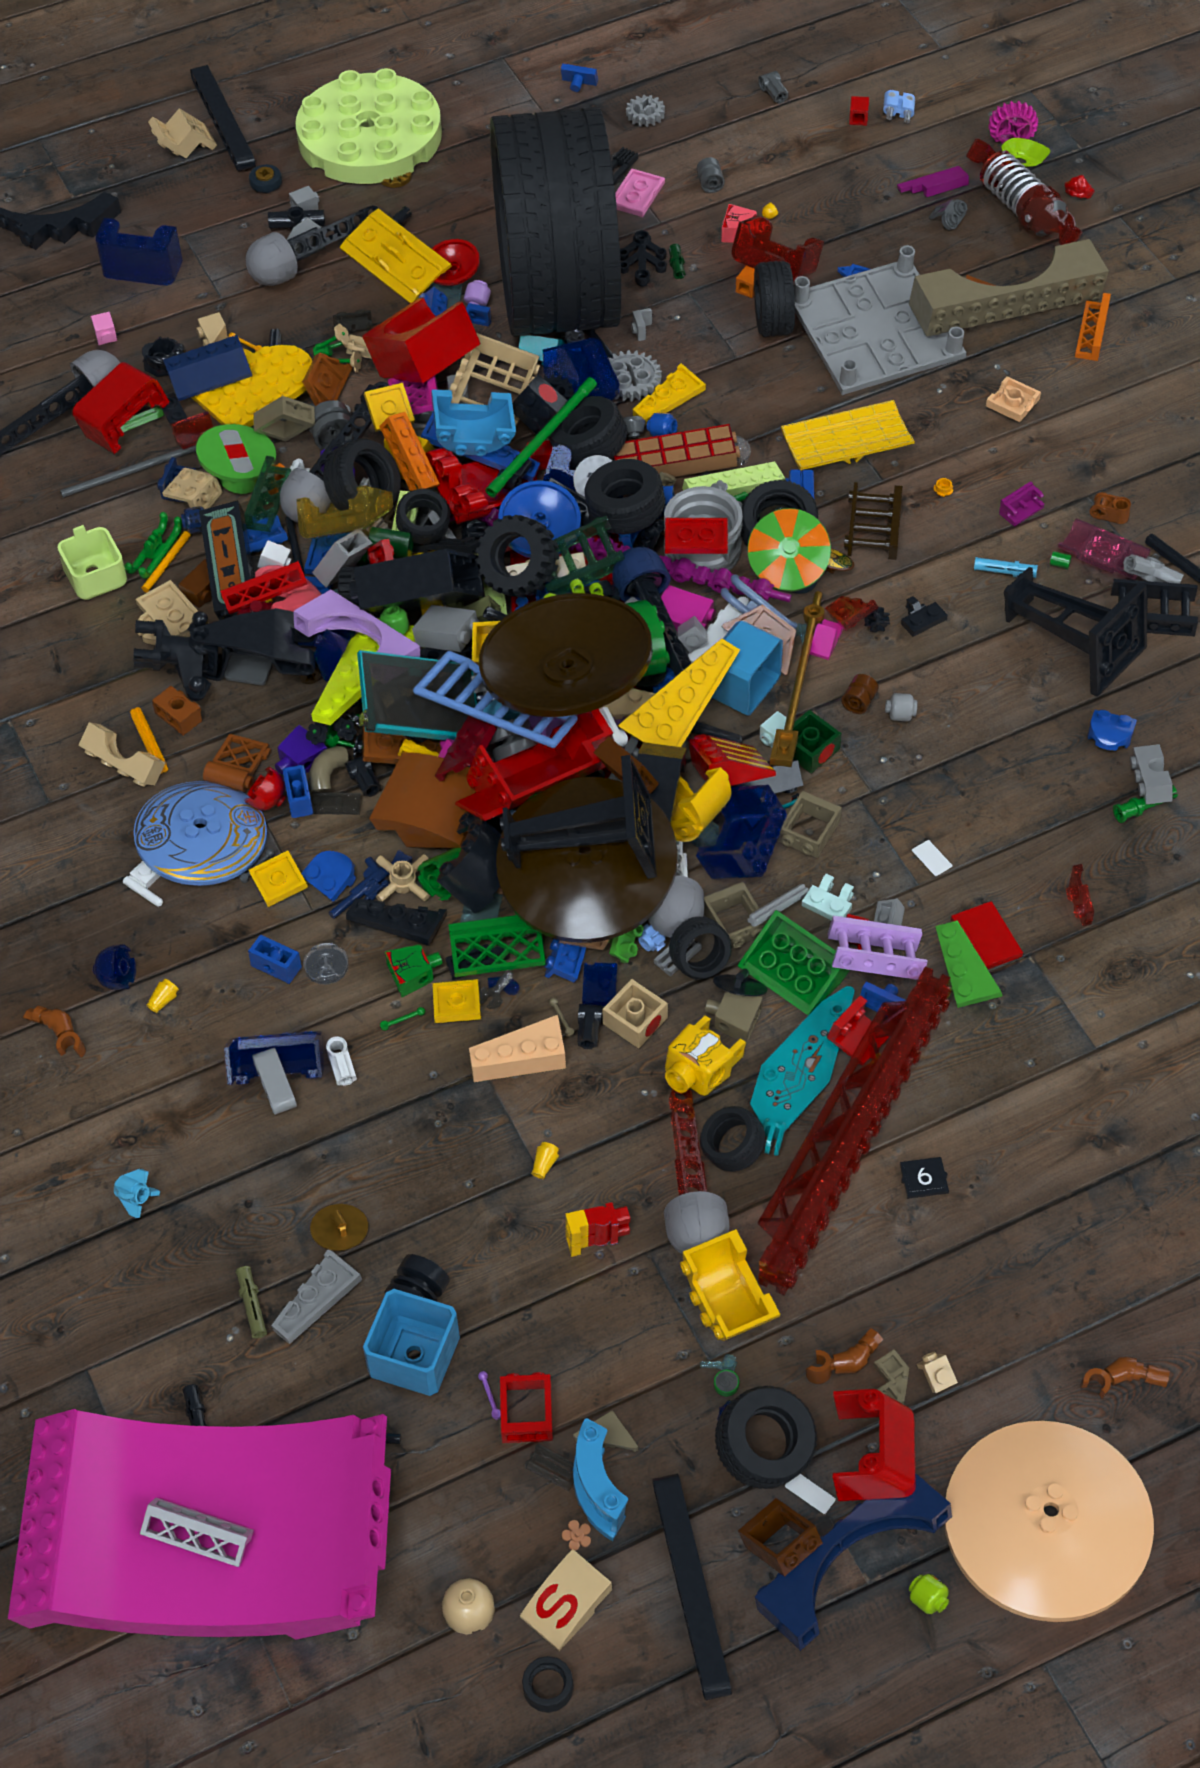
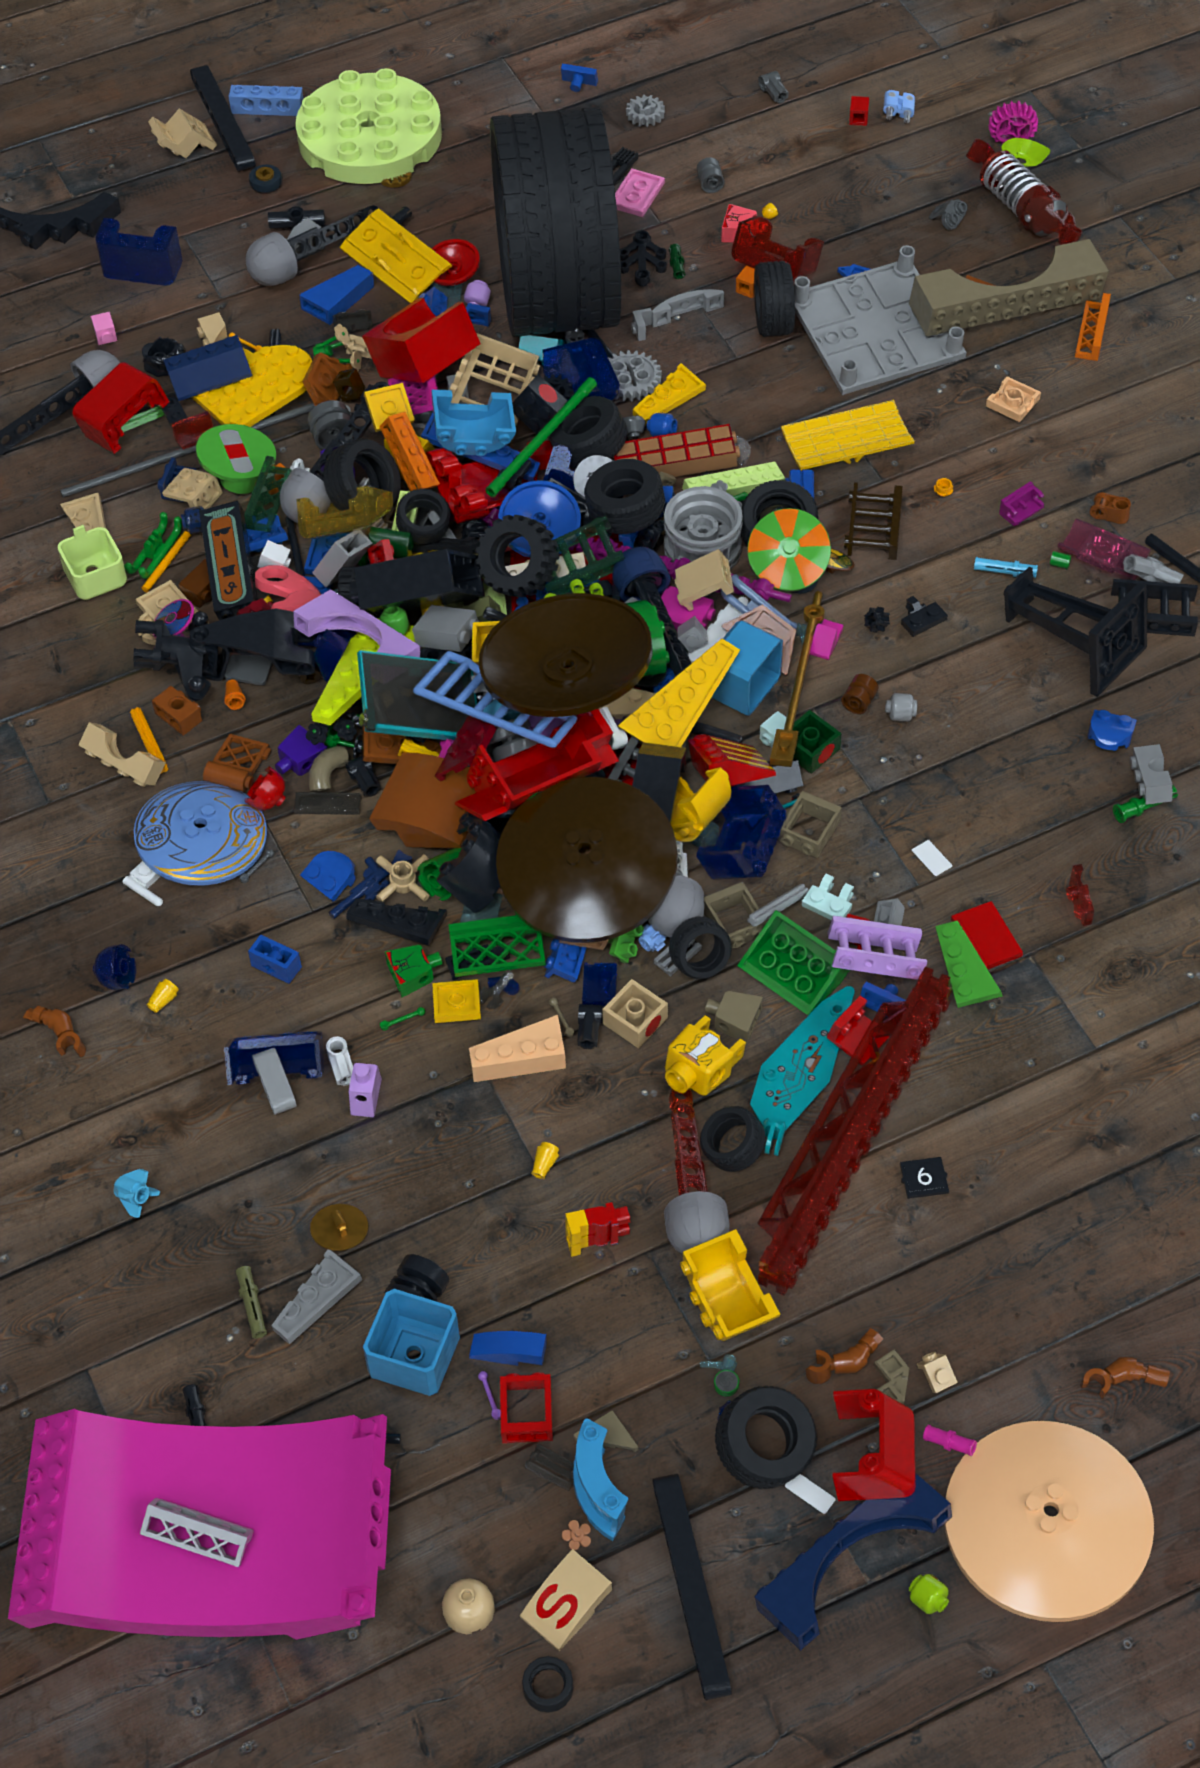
(85, 511): none -> tan wing
(176, 616): none -> shield
(234, 695): none -> orange cone
(265, 100): none -> medium blue brick
(268, 418): dark tan window -> none
(278, 878): yellow plate -> none
(281, 578): red fence -> none
(297, 791): blue brick -> none
(304, 198): light grey brick -> none
(326, 963): clear tile -> none
(337, 293): none -> blue slope
(349, 385): none -> dark brown brick
(364, 1082): none -> lavender torso
(509, 1347): none -> blue slope
(610, 755): reddish brown window -> none
(636, 828): black piece -> none
(687, 302): none -> light grey slope
(696, 535): red tile -> none
(703, 578): none -> tan panel
(740, 984): black shield -> none
(778, 1514): reddish brown window -> none
(850, 611): clear red wing -> none
(936, 182): magenta piece -> none
(949, 1440): none -> dark pink pin
(1079, 187): red piece -> none

